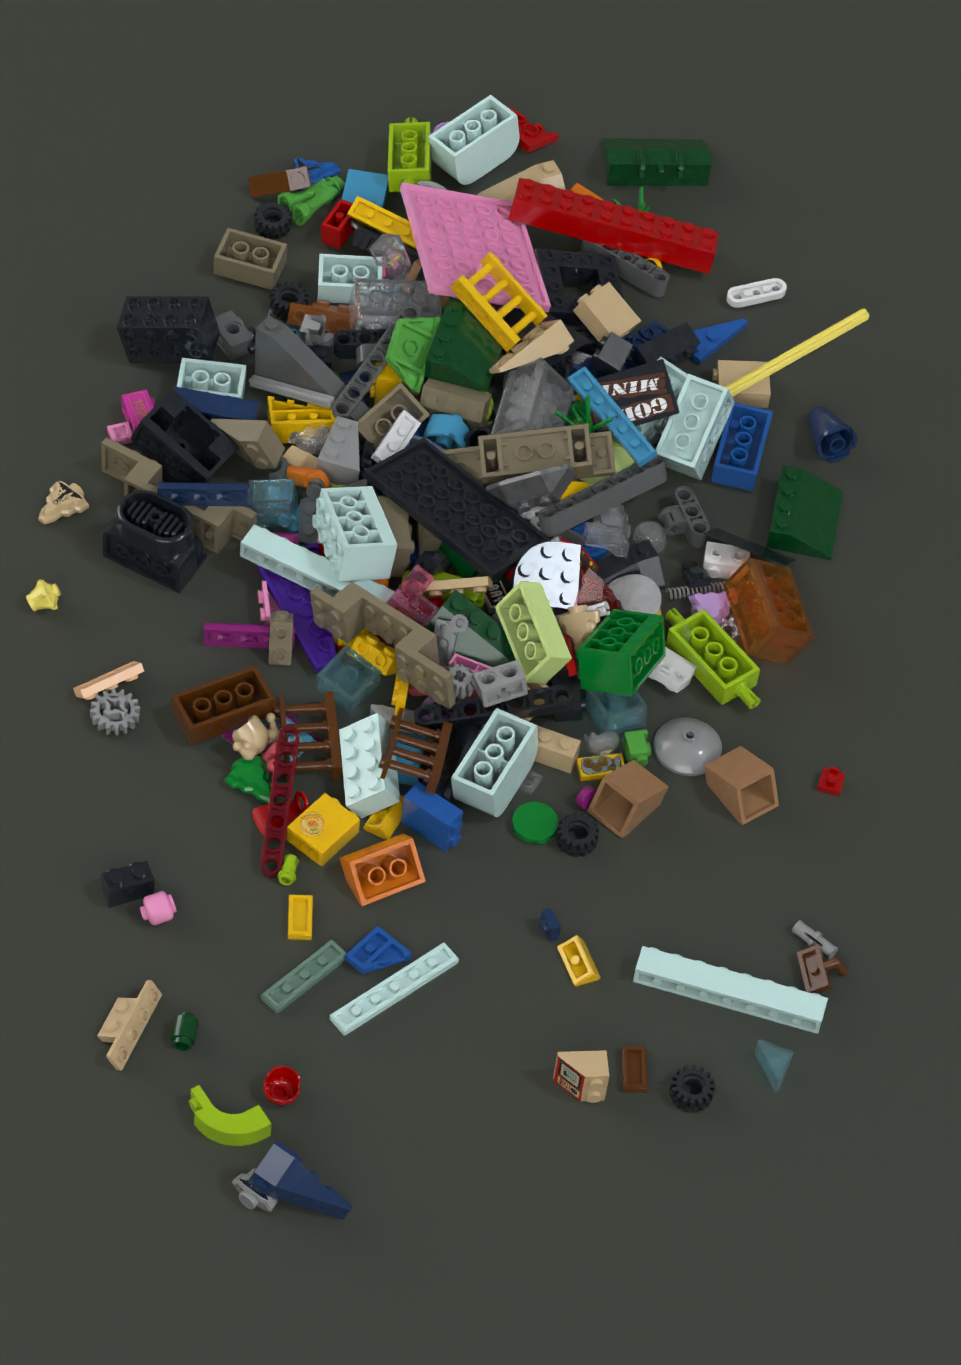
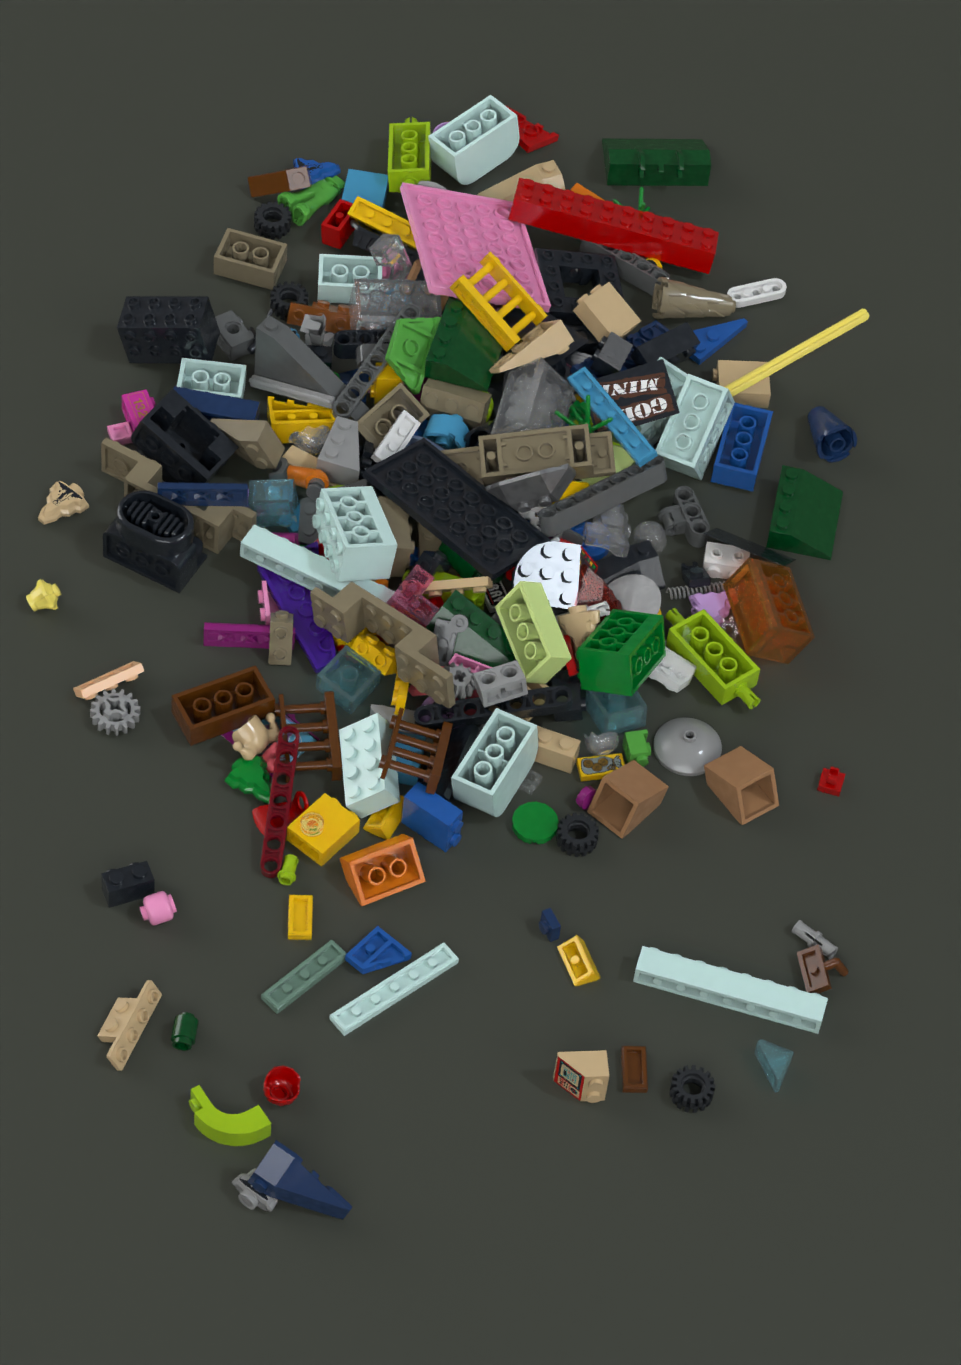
(682, 300): none -> dark tan cone

